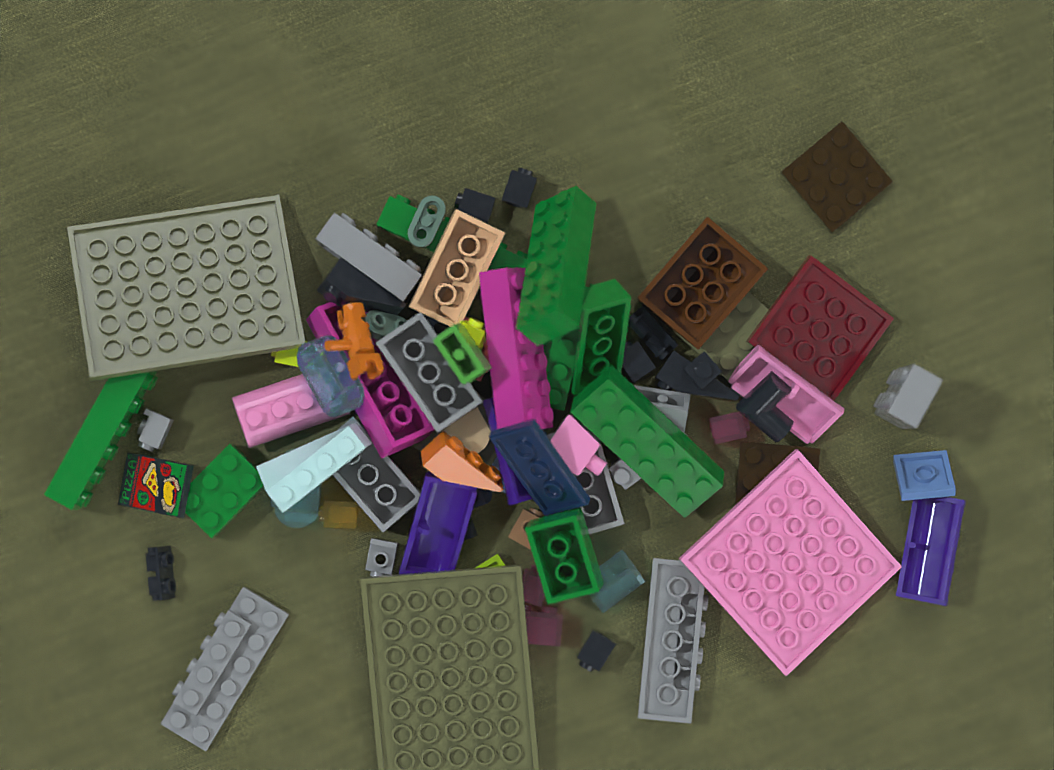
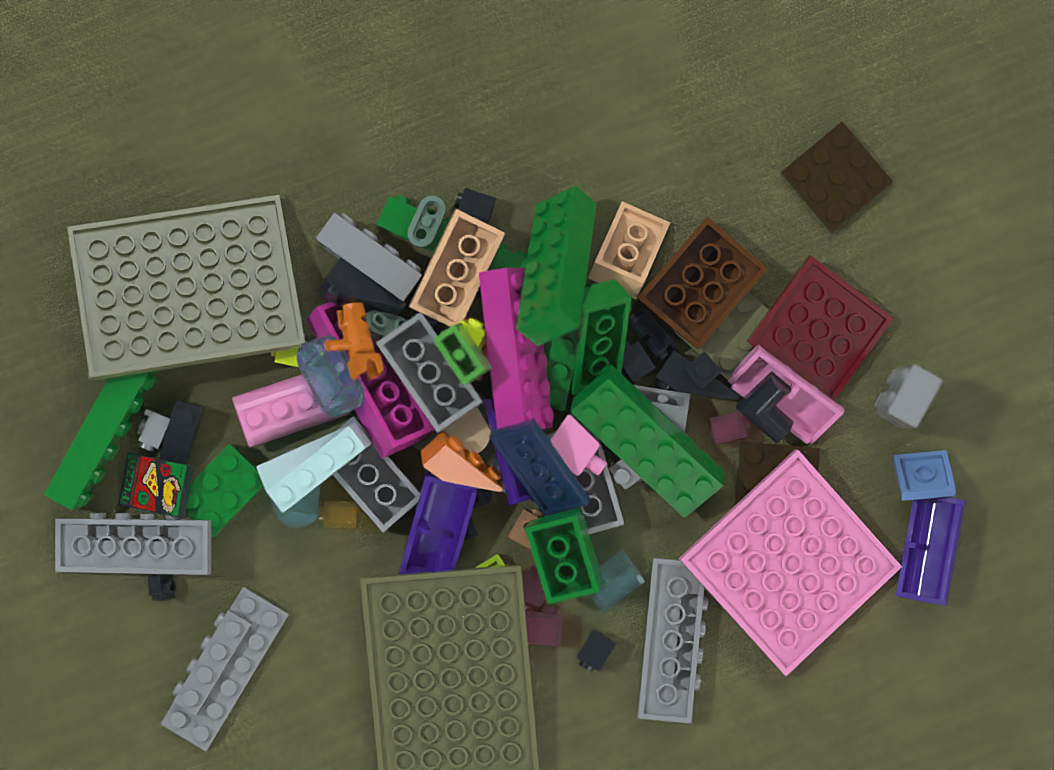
(133, 544): none -> light grey plate
(181, 432): none -> black slope
(384, 547): light grey brick -> none
(519, 188): black brick -> none
(629, 248): none -> light nougat slope

